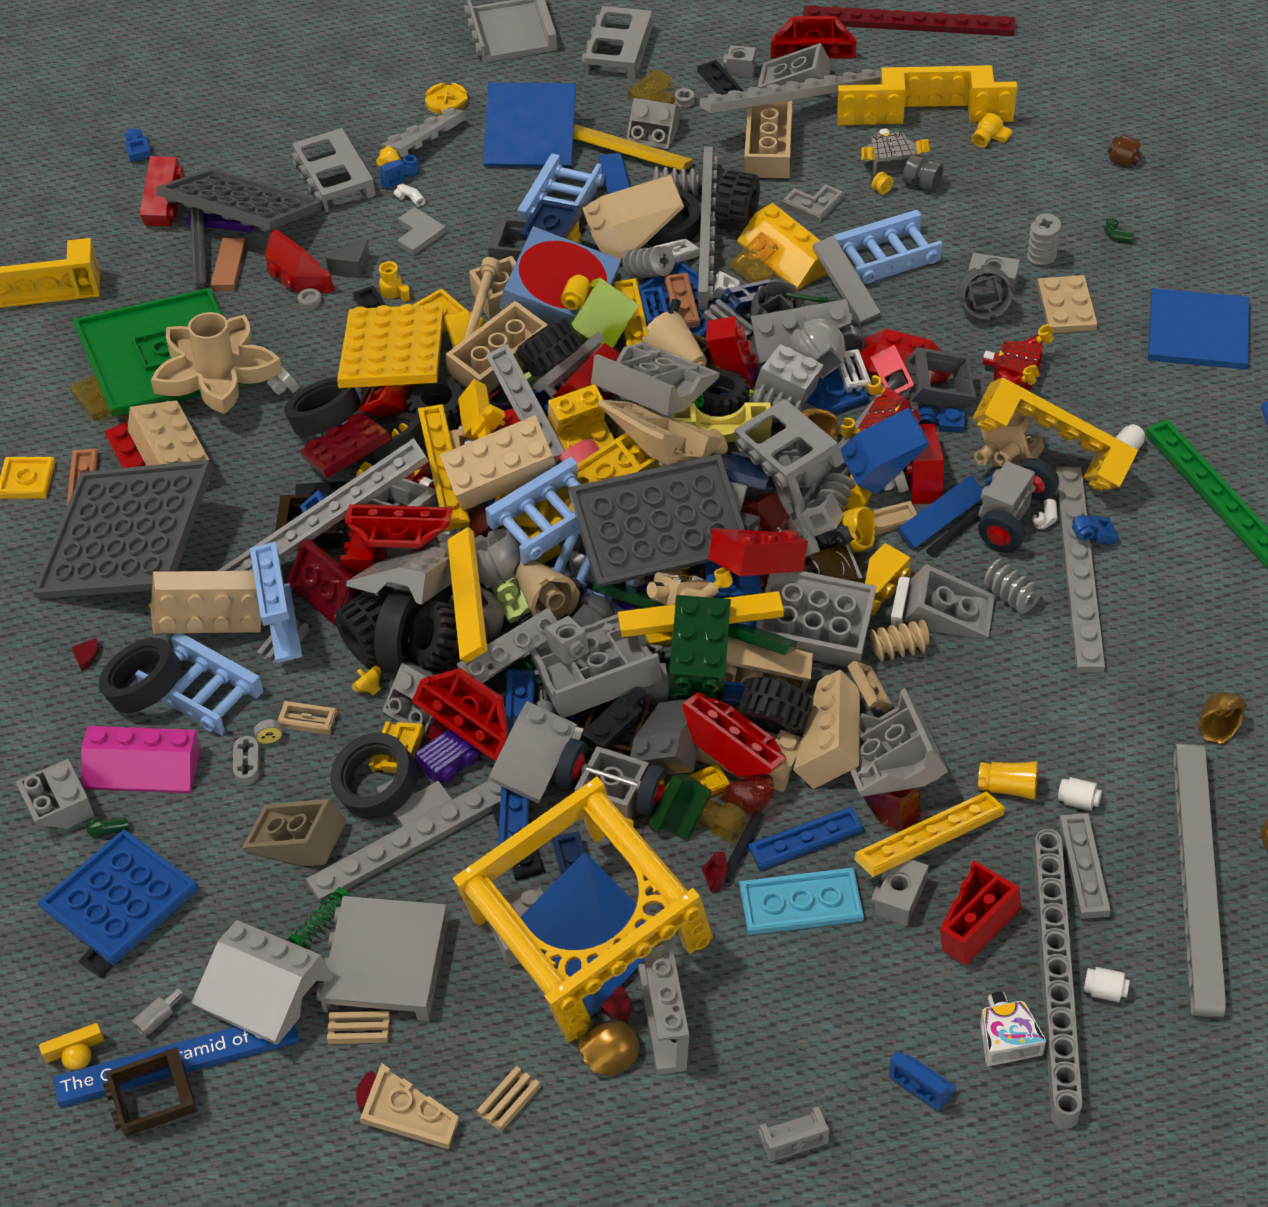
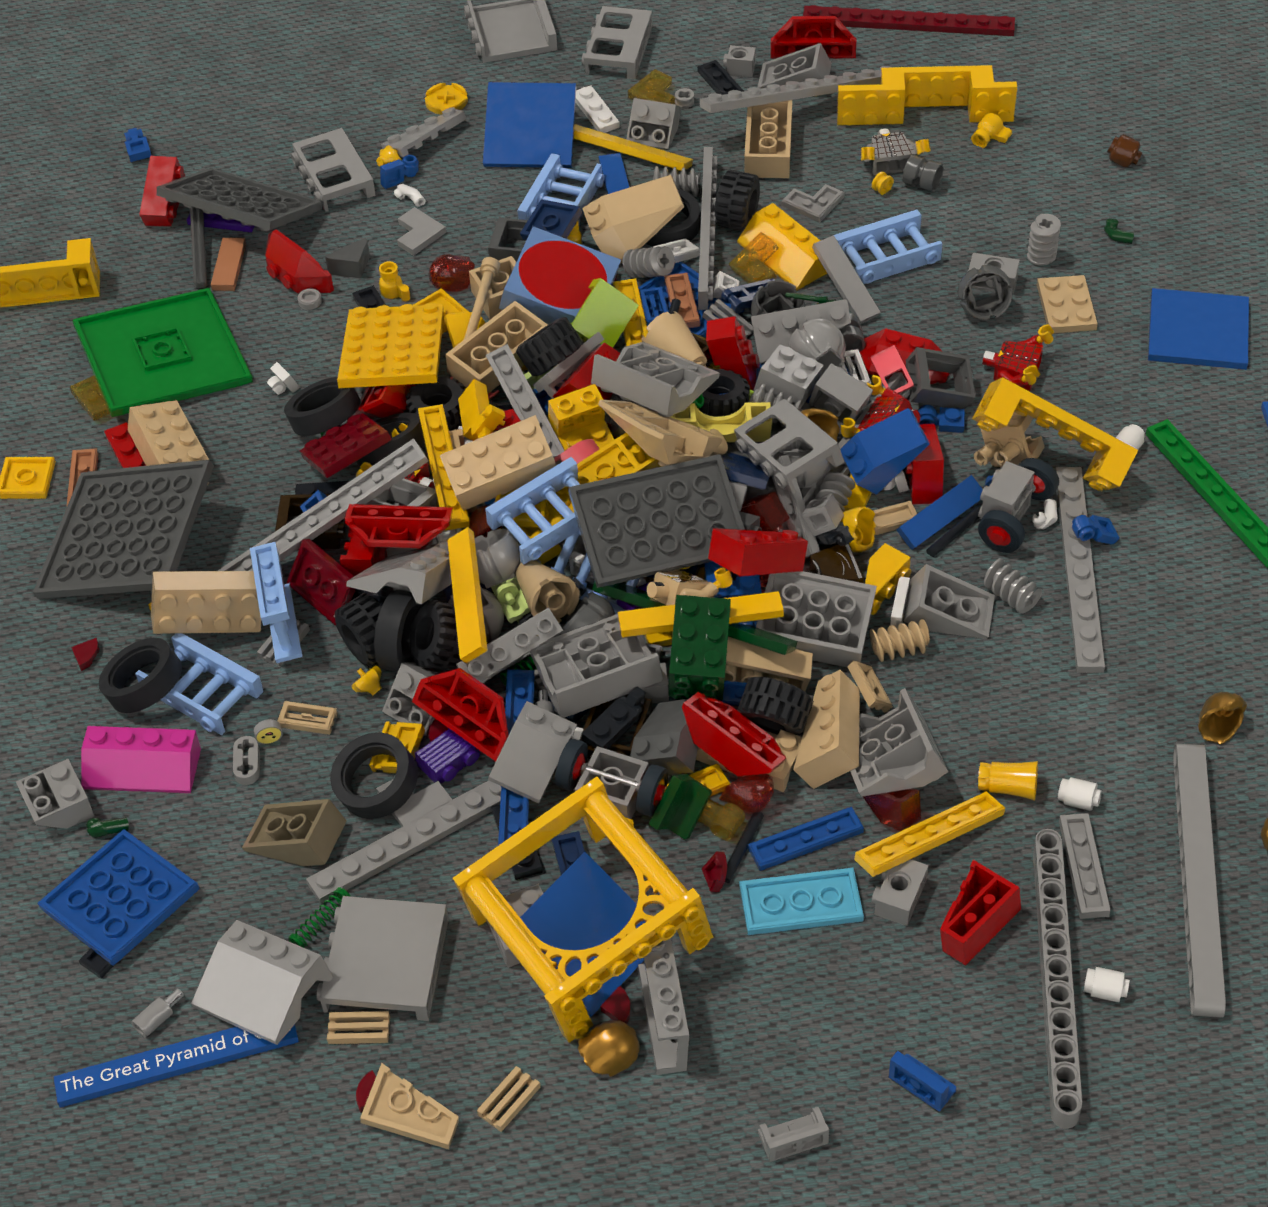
(73, 1047): yellow tile -> none
(143, 1067): dark brown window -> none
(213, 358): tan plant -> none
(451, 272): none -> clear red hair
(567, 639): light grey brick -> none
(575, 292): yellow brick -> none
(596, 110): none -> white plate
(840, 394): none -> light grey brick
(1009, 1031): torso -> none

